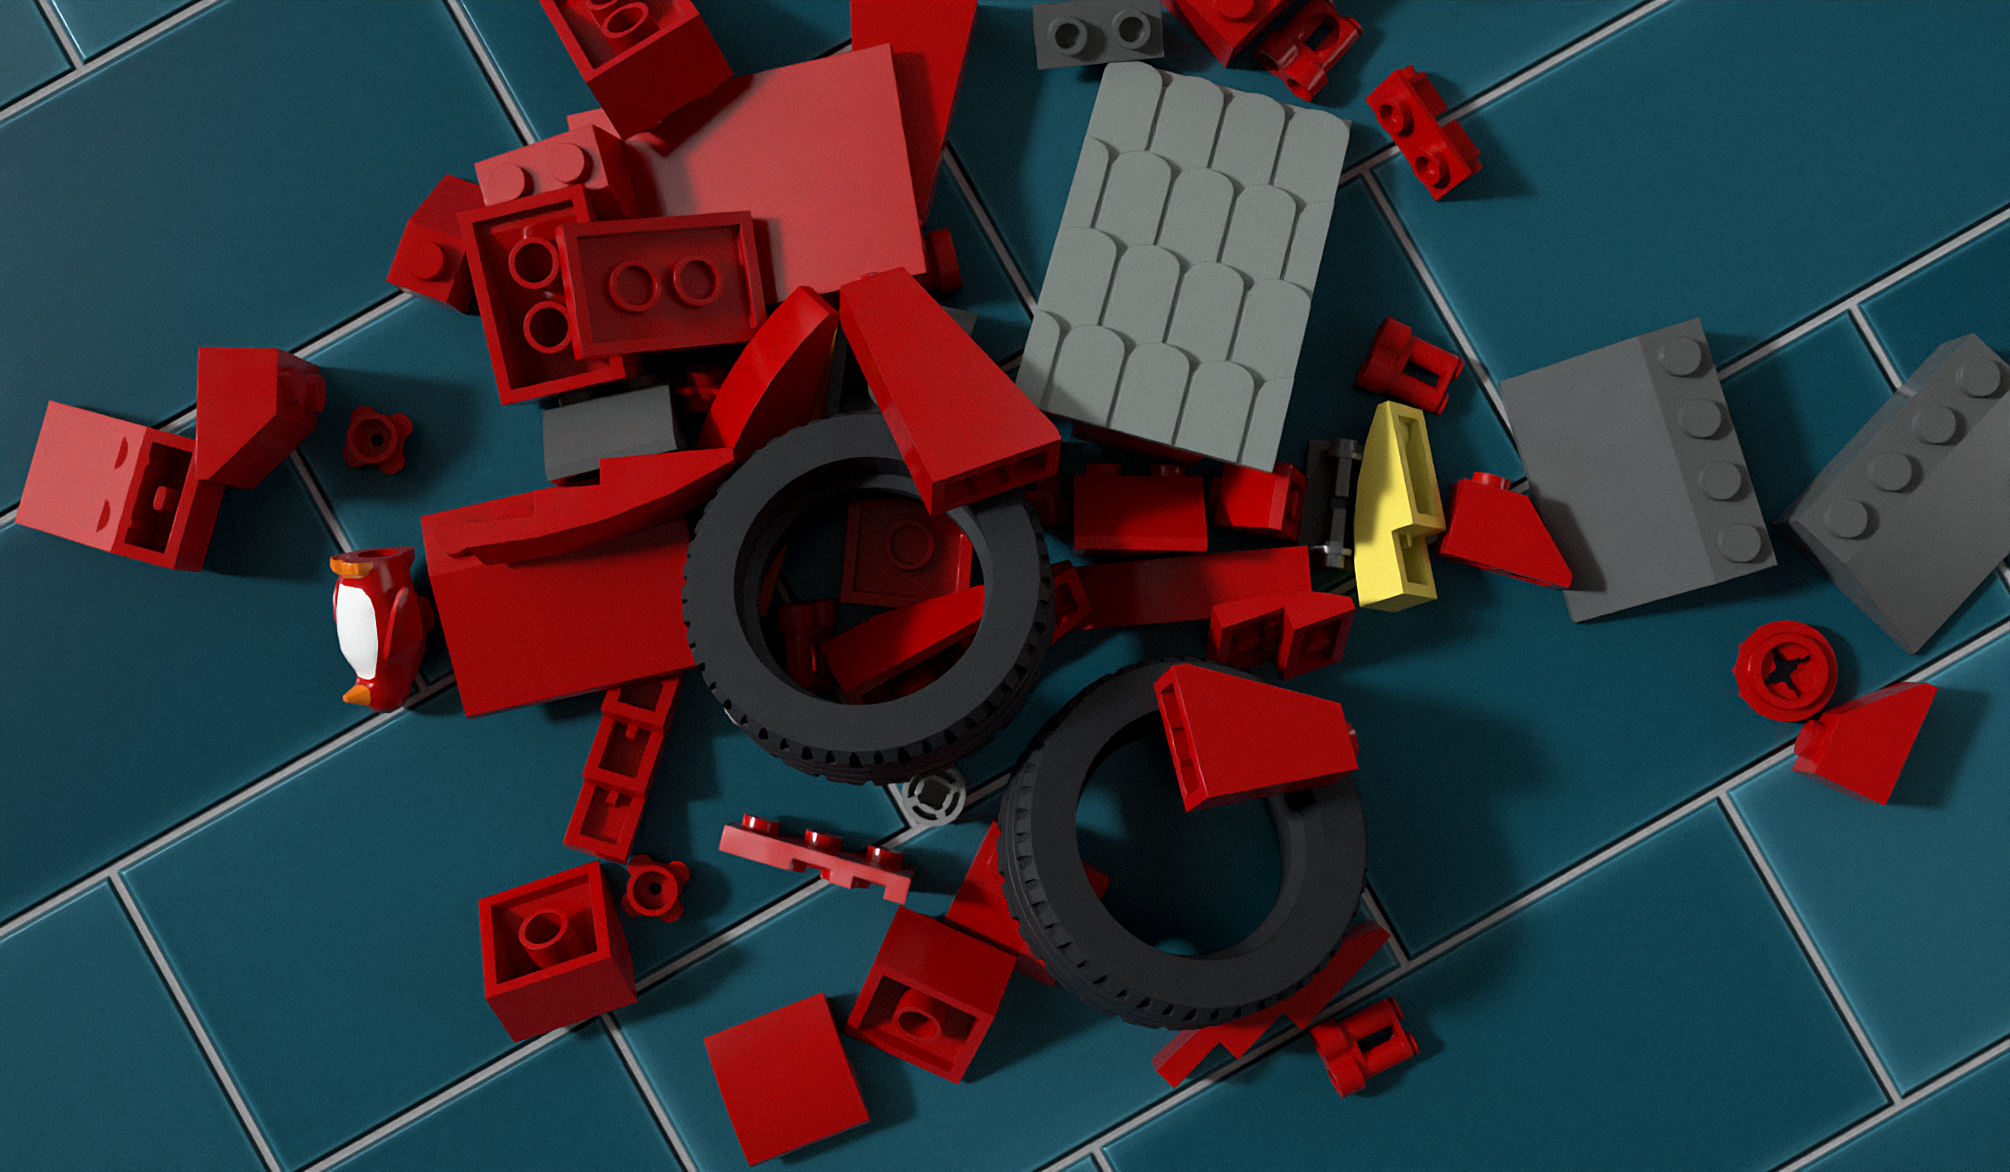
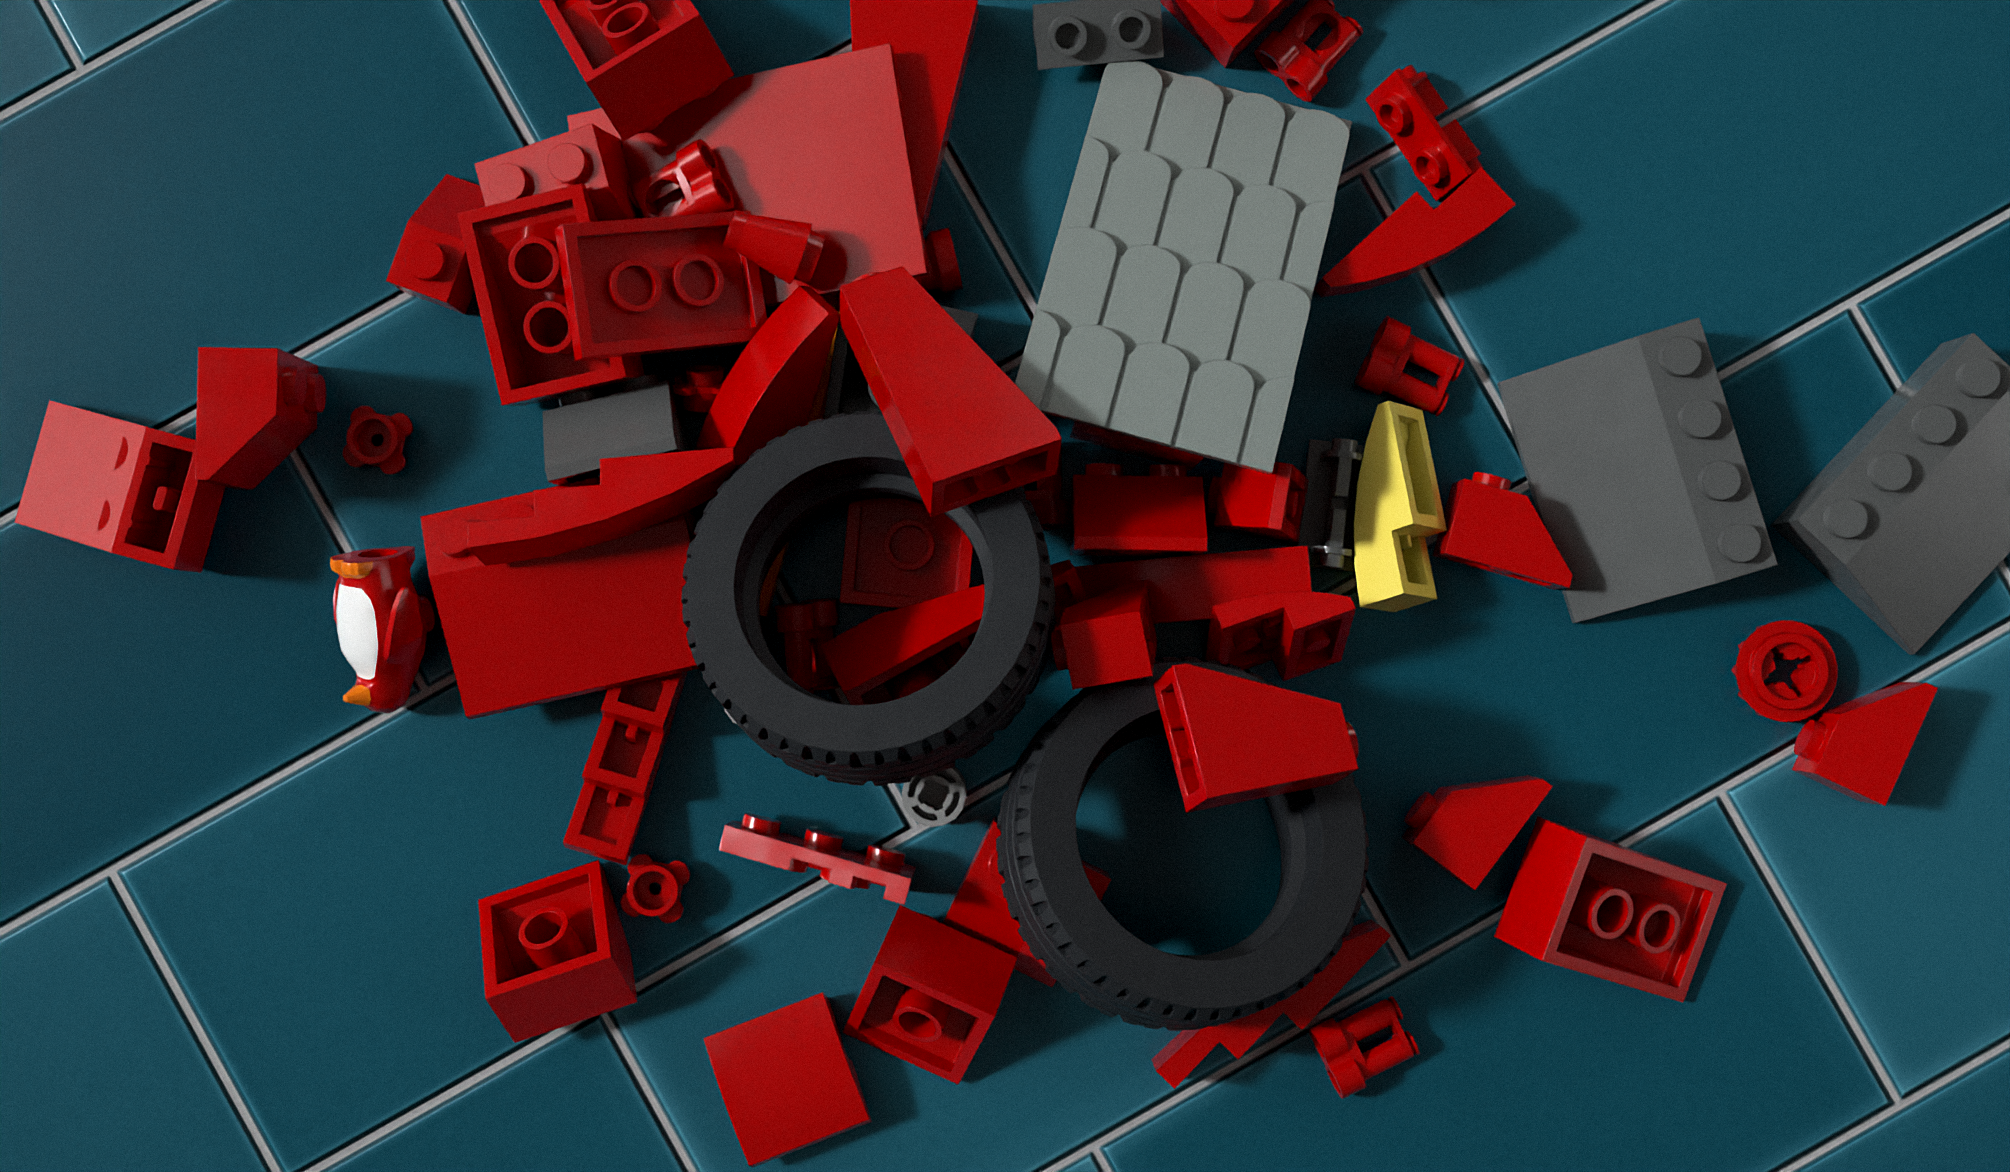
(697, 175): none -> red piece
(776, 244): none -> red cone
(1107, 637): none -> red slope
(1418, 236): none -> red slope
(1472, 823): none -> red slope
(1609, 911): none -> red slope

